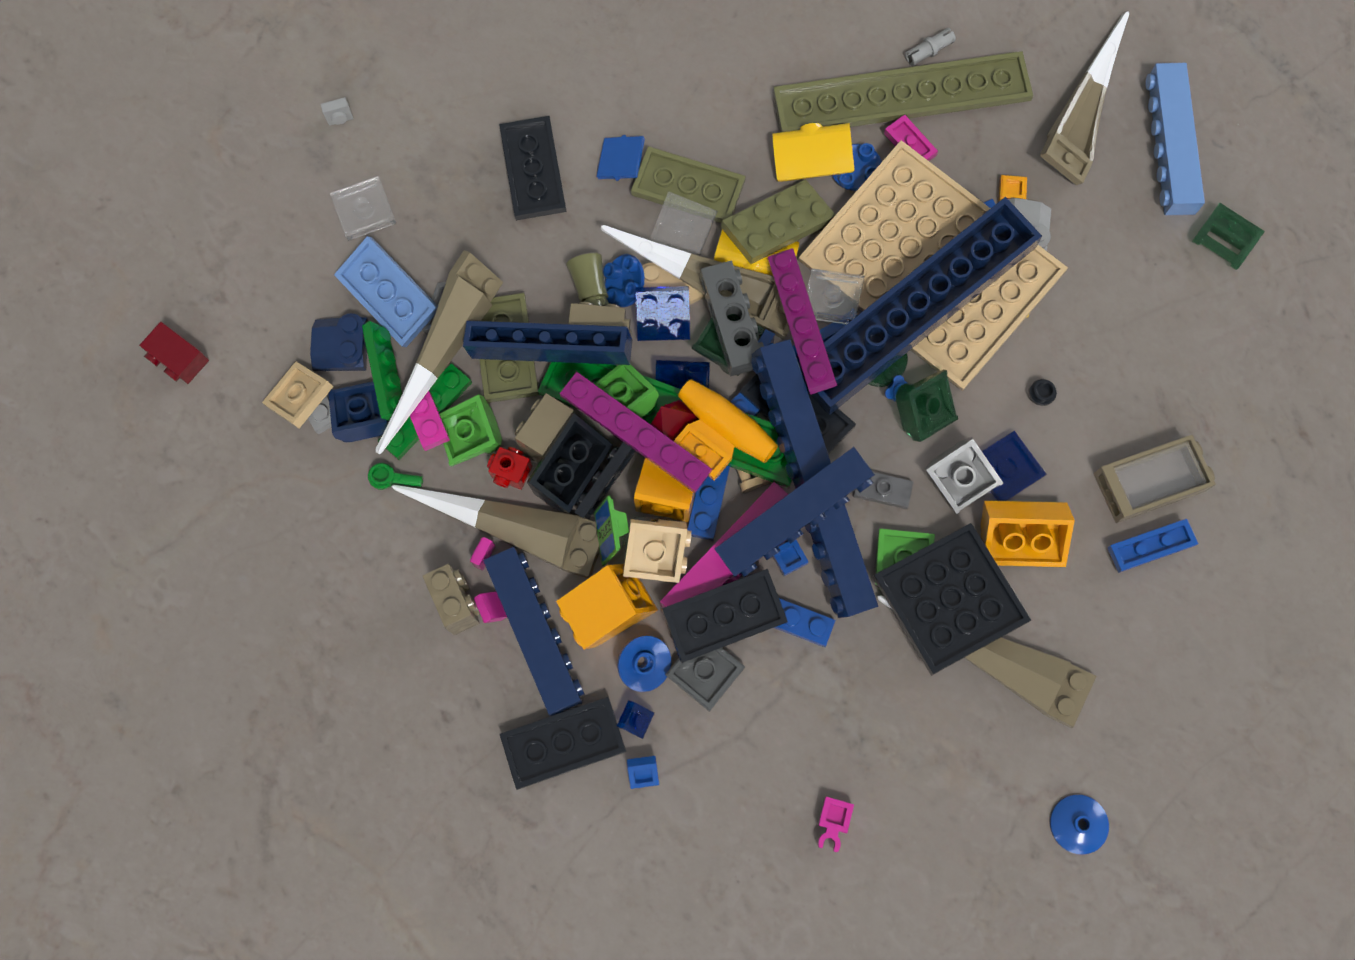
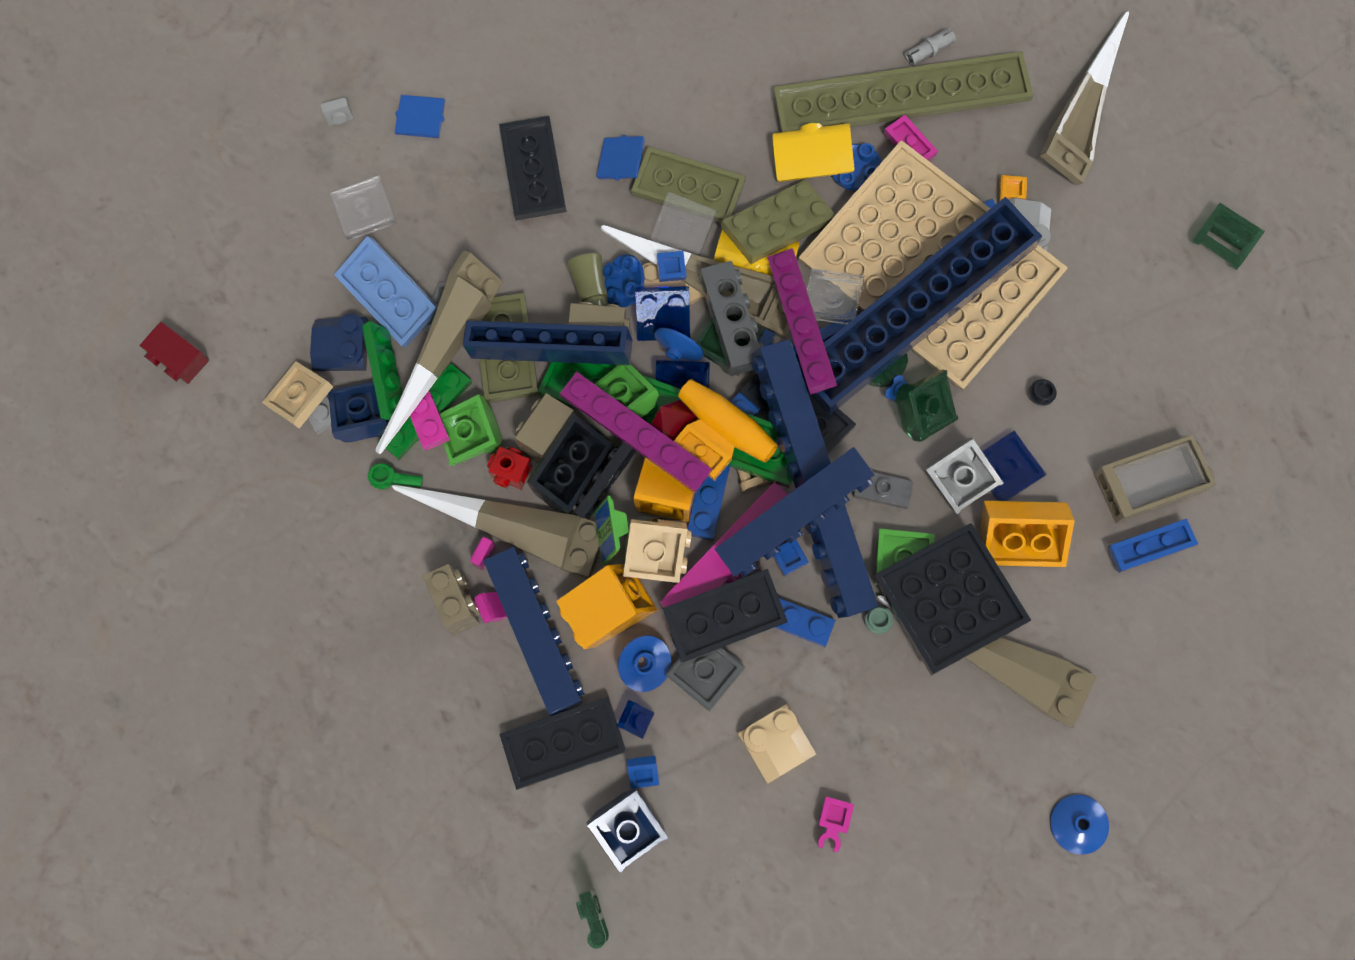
(419, 116): none -> blue piece
(590, 909): none -> clear green plate
(626, 828): none -> slope
(671, 266): none -> blue plate
(678, 345): none -> blue dish
(776, 743): none -> tan slope
(879, 620): none -> sand green plate
(1175, 139): medium blue brick -> none

